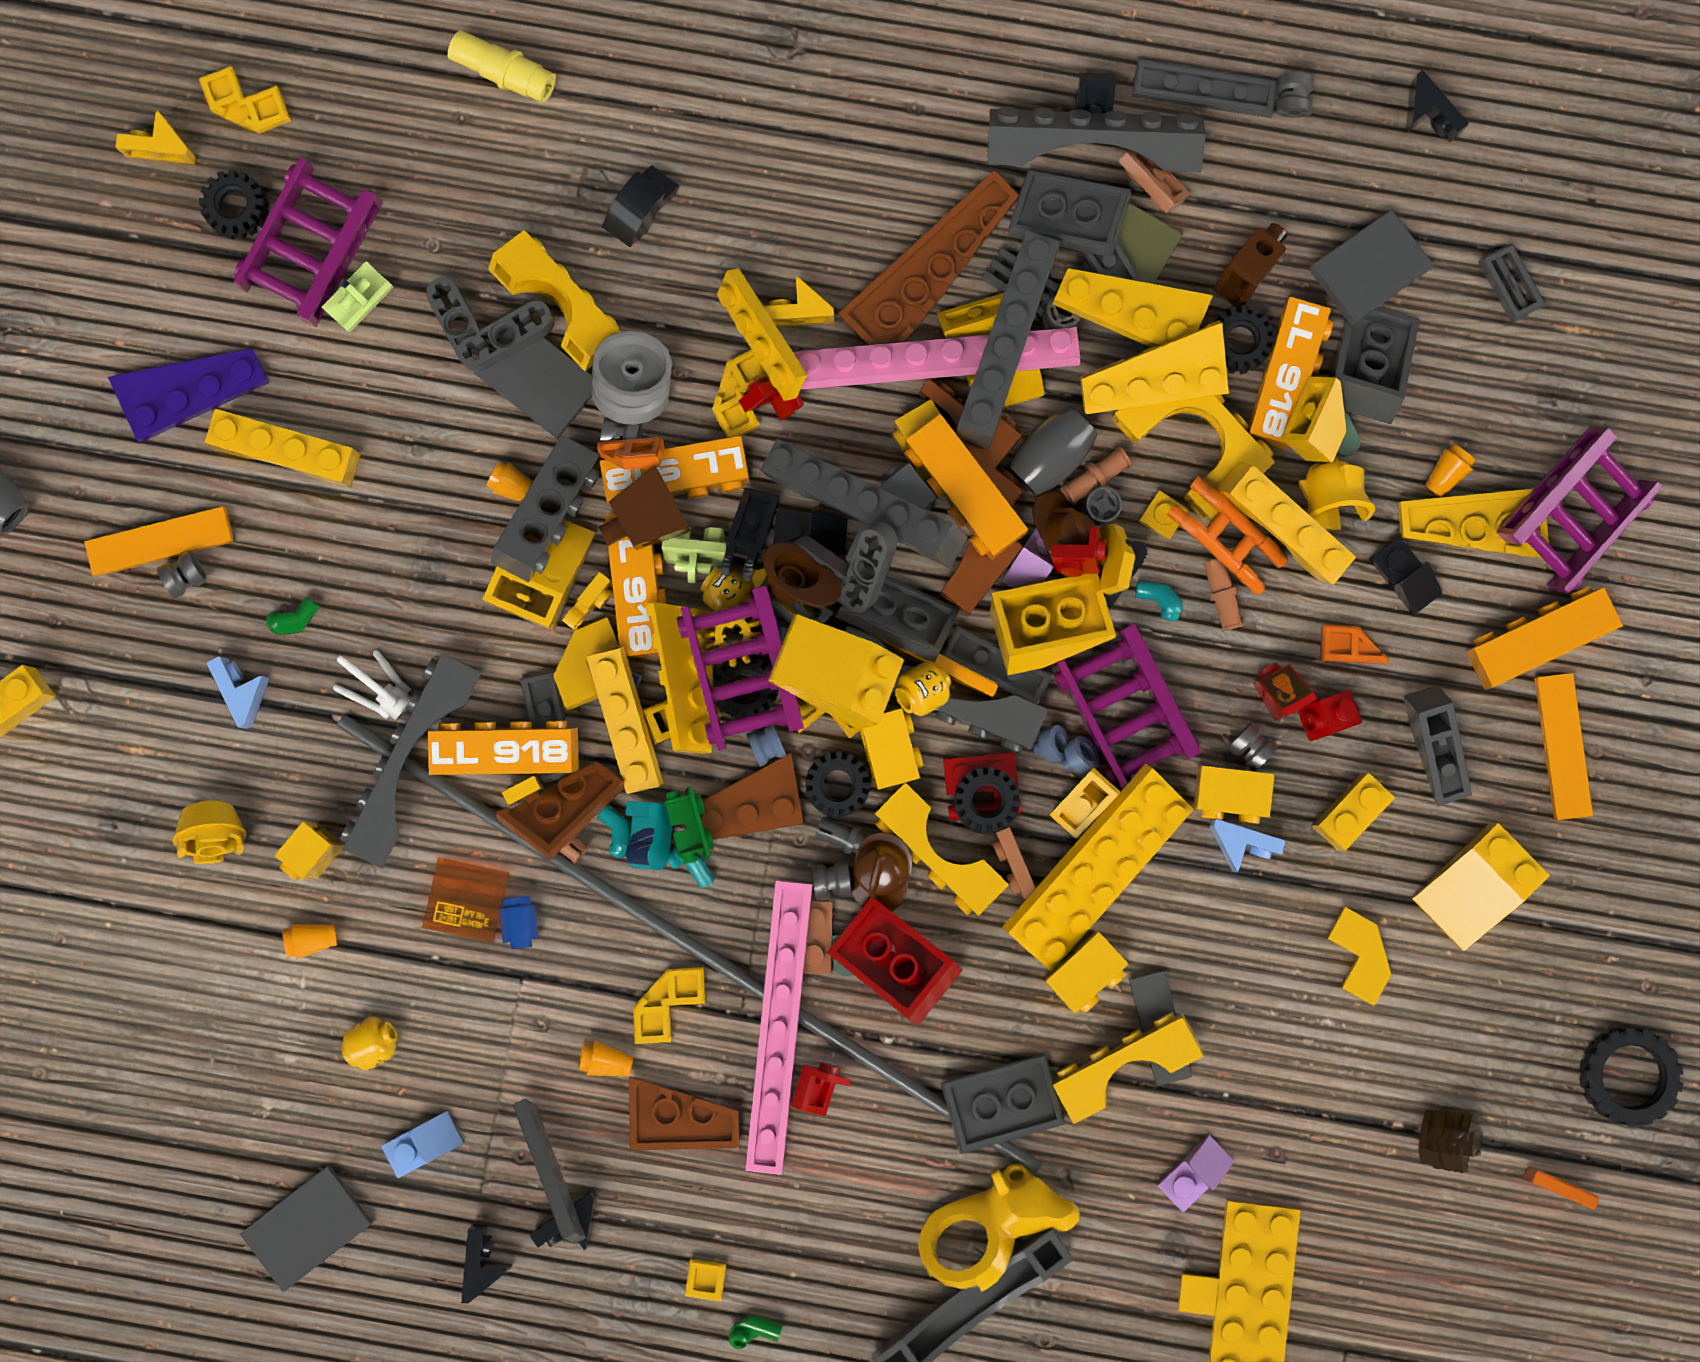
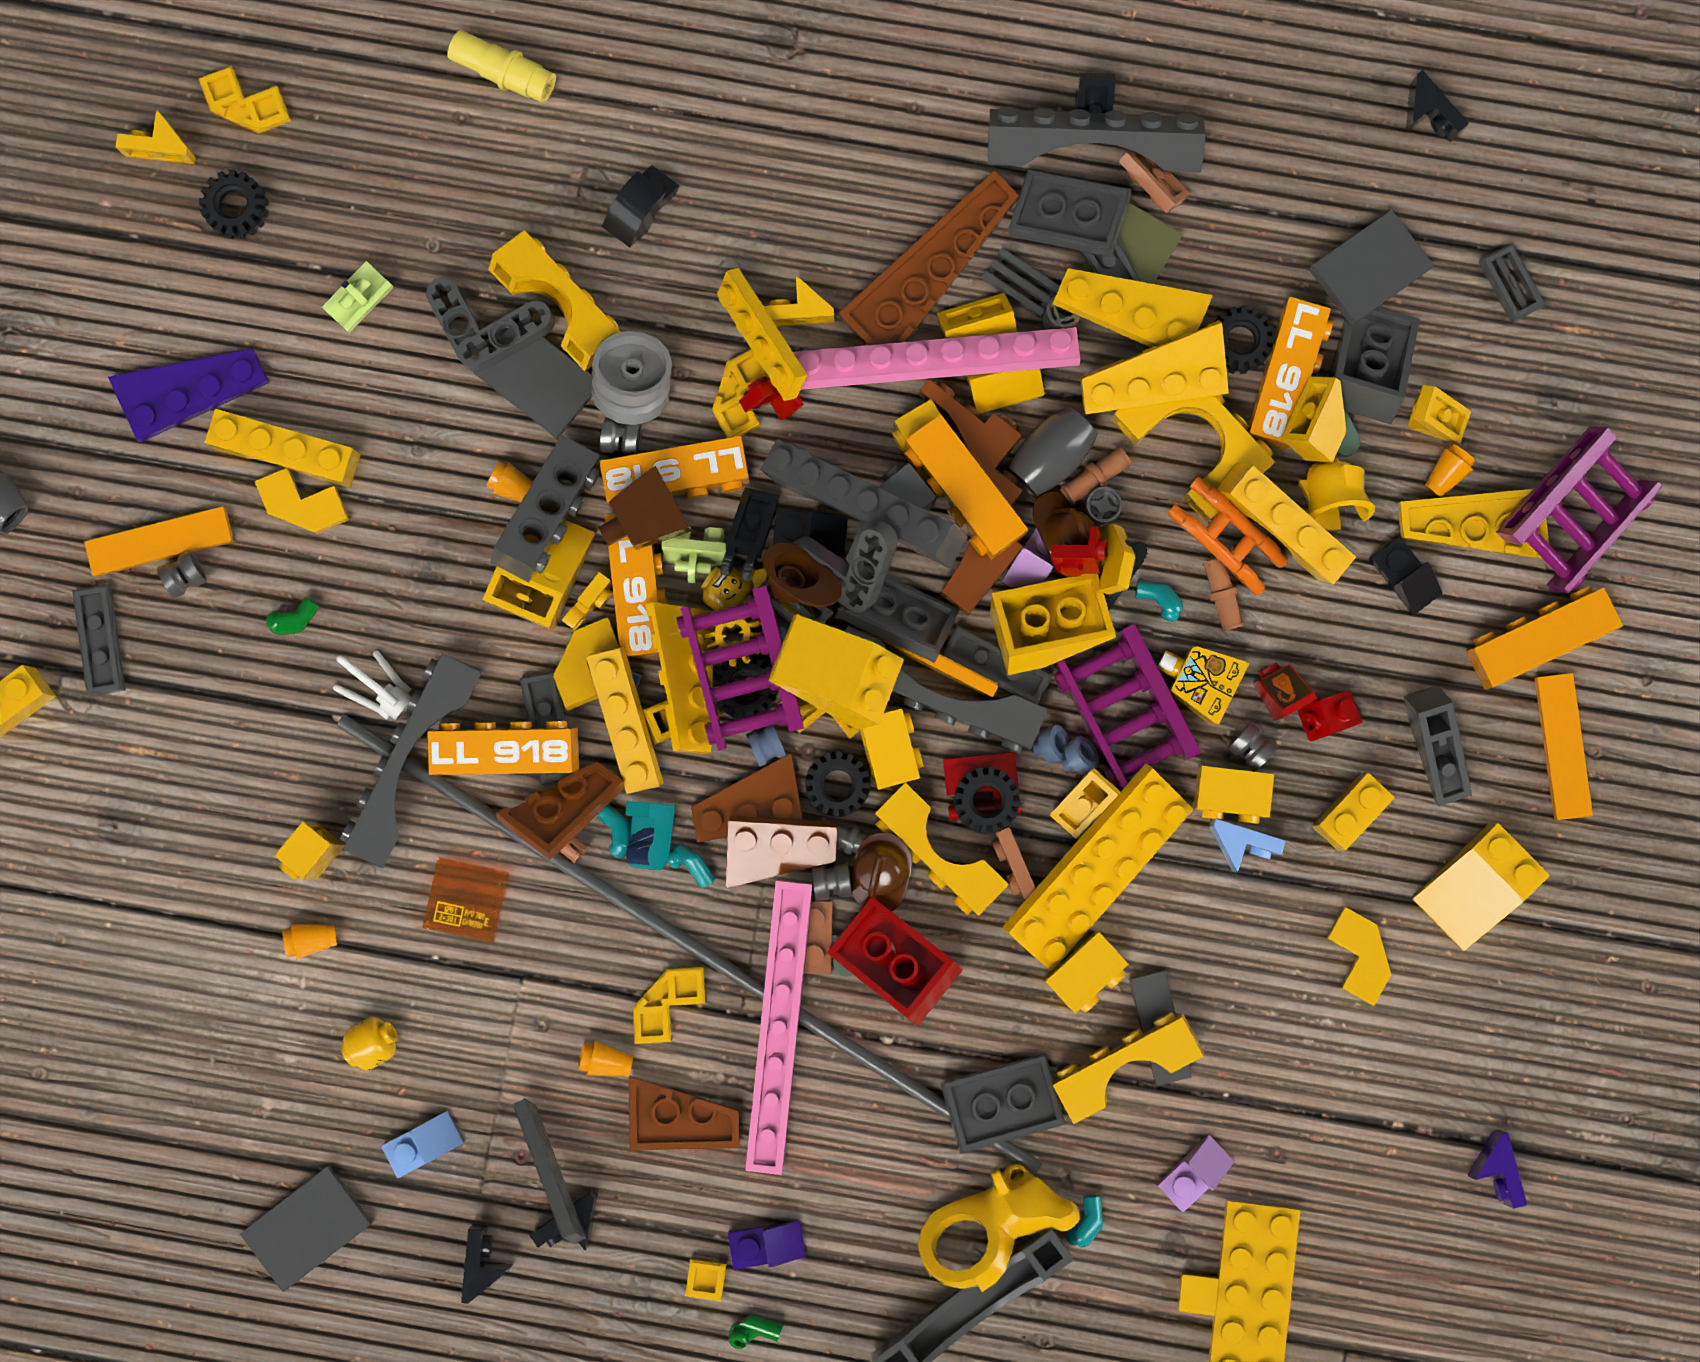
(98, 640): none -> dark grey tile
(209, 832): yellow cone -> none
(241, 699): light blue slope -> none
(312, 513): none -> yellow tile
(327, 271): magenta fence -> none
(518, 792): yellow tile -> none
(518, 922): blue brick -> none
(633, 452): orange tile -> none
(688, 811): green hinge -> none
(767, 1245): none -> dark purple slope
(776, 847): none -> wing
(816, 1088): red bracket -> none
(923, 689): yellow head -> none
(1007, 340): dark grey arch -> none
(1091, 1224): none -> teal arm
(1156, 516): yellow plate -> none
(1203, 681): none -> yellow torso
(1204, 88): dark grey tile -> none
(1251, 265): reddish brown torso -> none
(1294, 95): flat silver wheel -> none
(1348, 645): orange tile -> none
(1439, 415): none -> yellow slope
(1449, 1139): dark brown hair -> none
(1499, 1160): none -> dark purple slope
(1561, 1187): orange tile -> none
(1668, 1084): black tyre -> none

